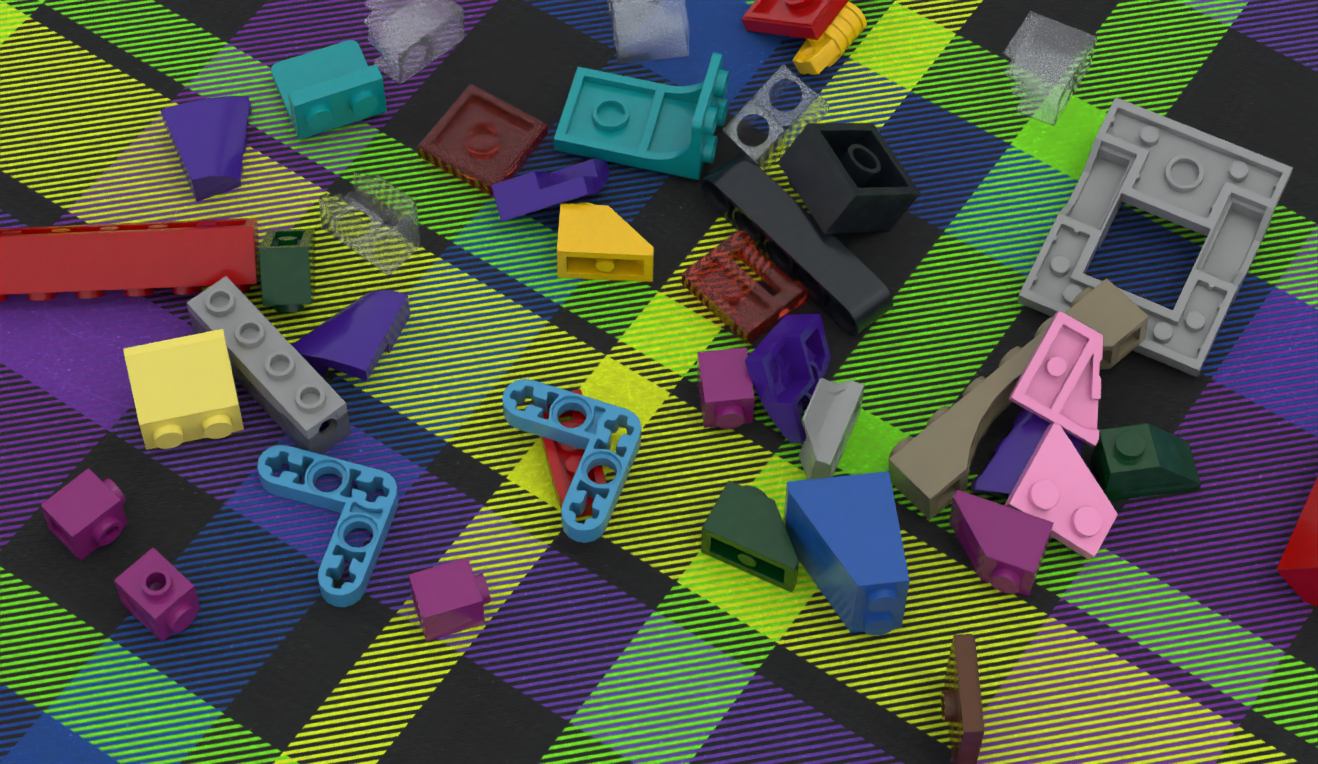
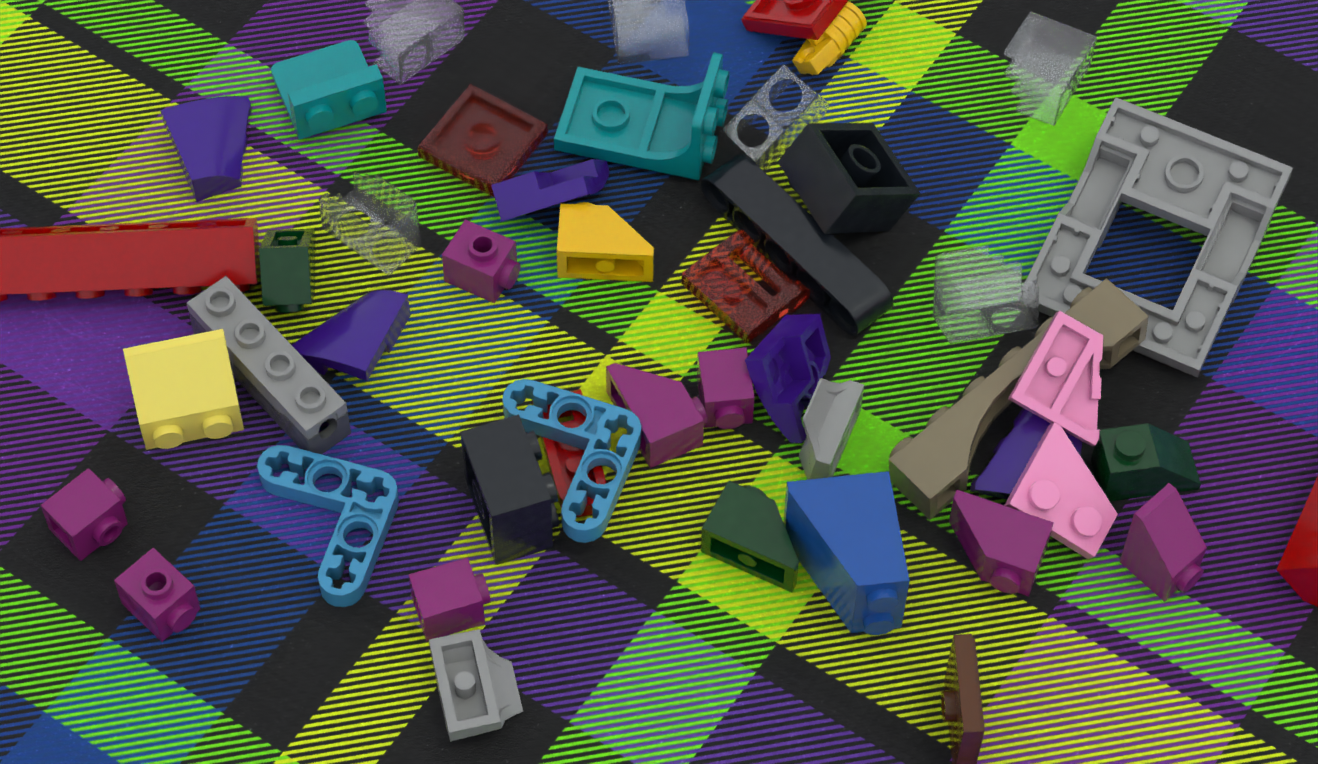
(473, 685): none -> light grey slope
(480, 261): none -> magenta brick
(509, 489): none -> black brick
(668, 416): none -> magenta slope
(982, 295): none -> clear piece
(1164, 545): none -> magenta slope

